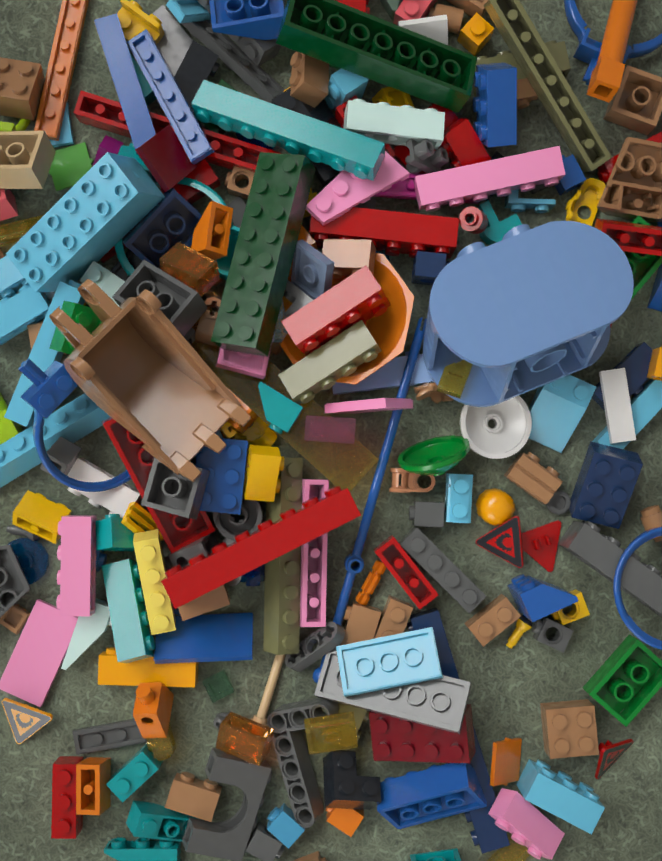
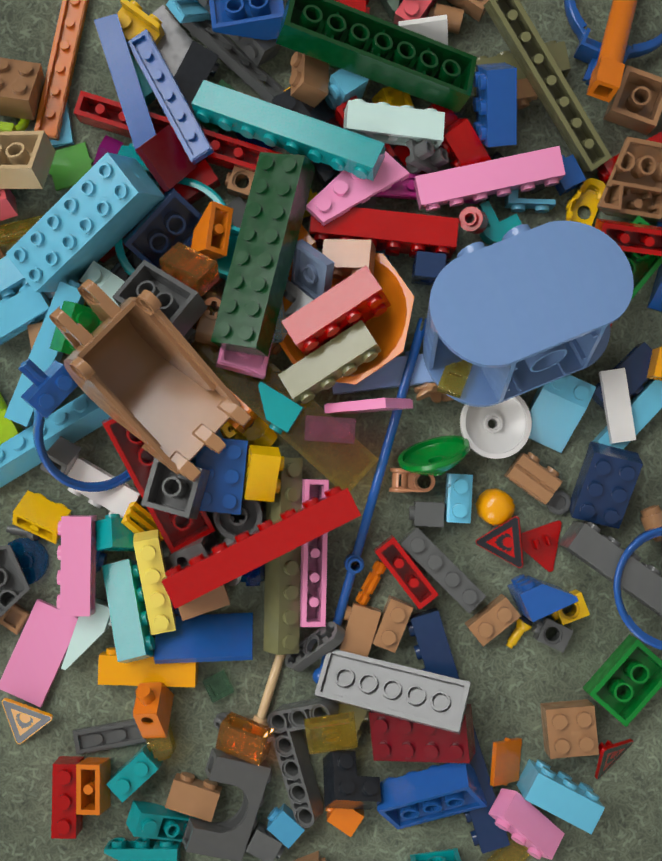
(389, 662): medium azure tile -> none
(475, 34): light orange brick -> none

